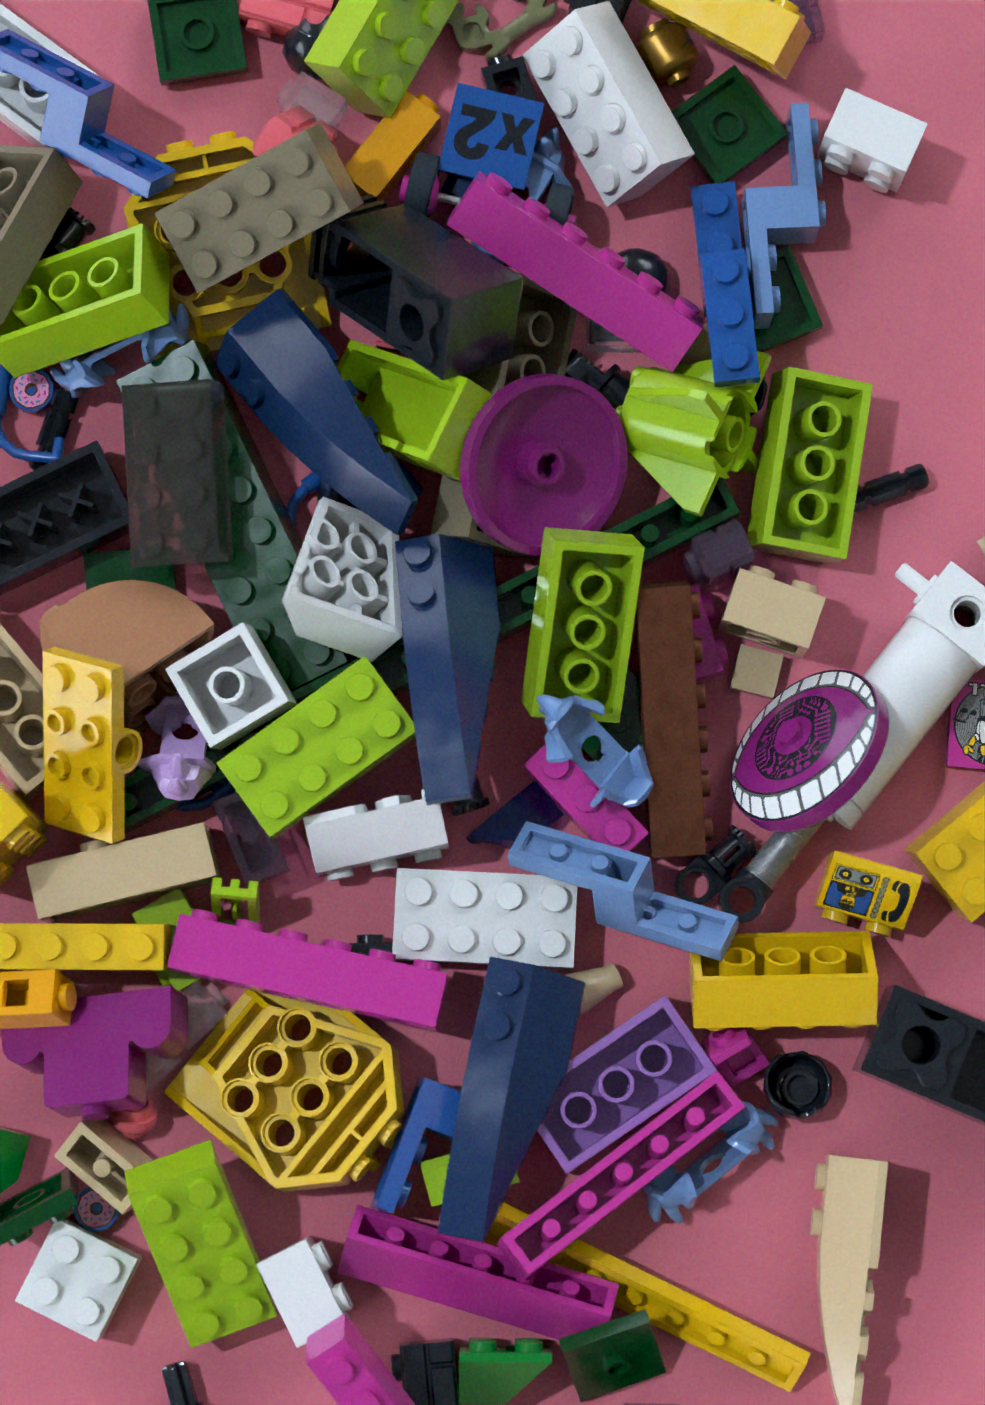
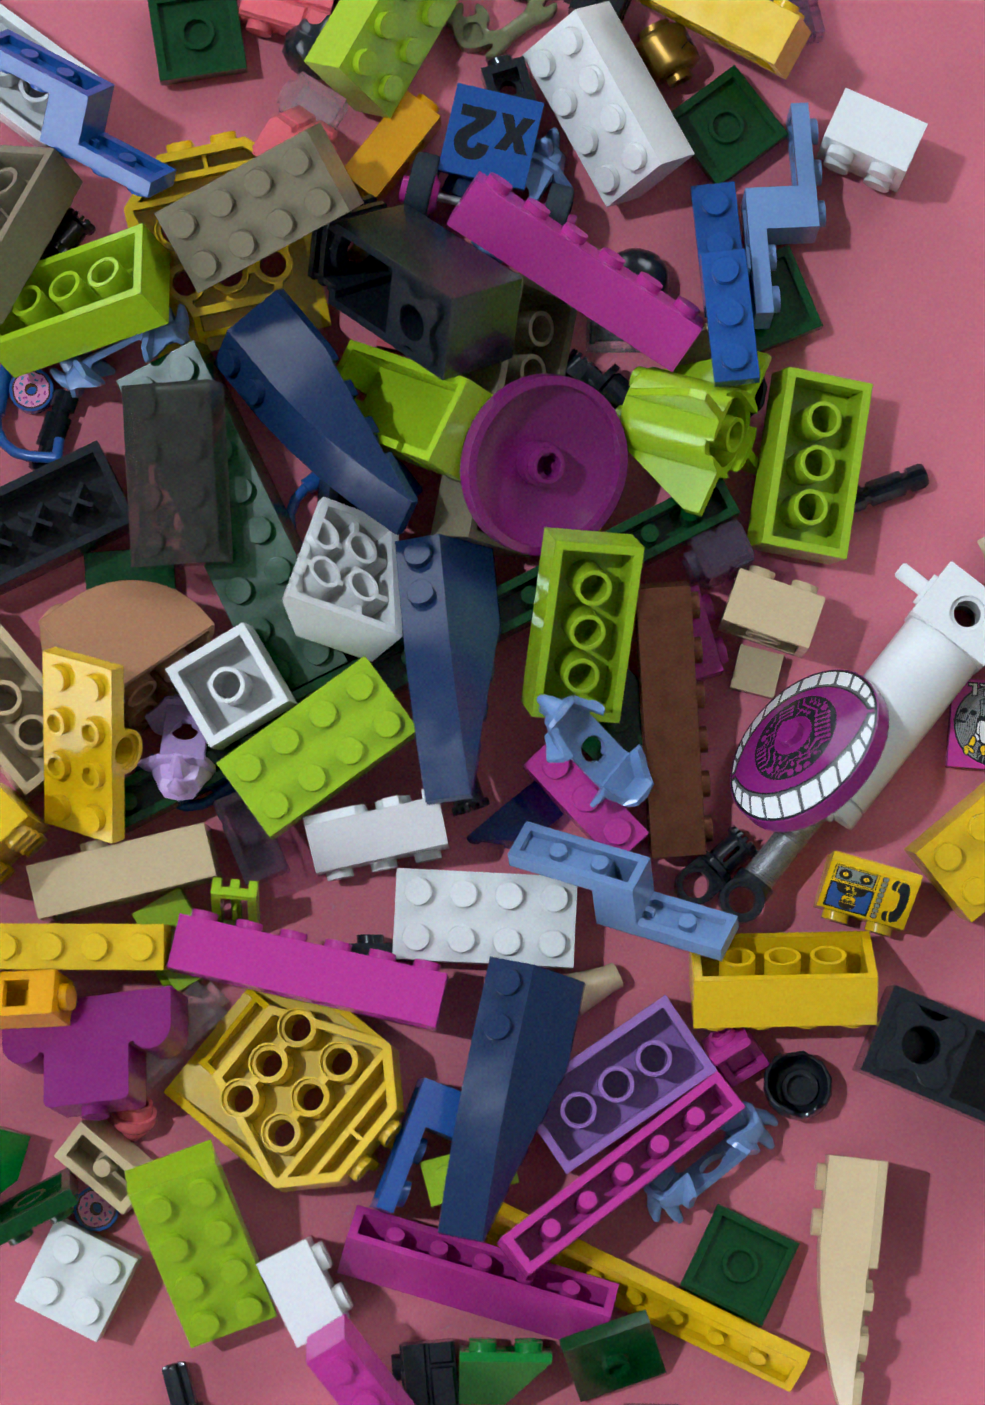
(739, 1265): none -> dark green plate

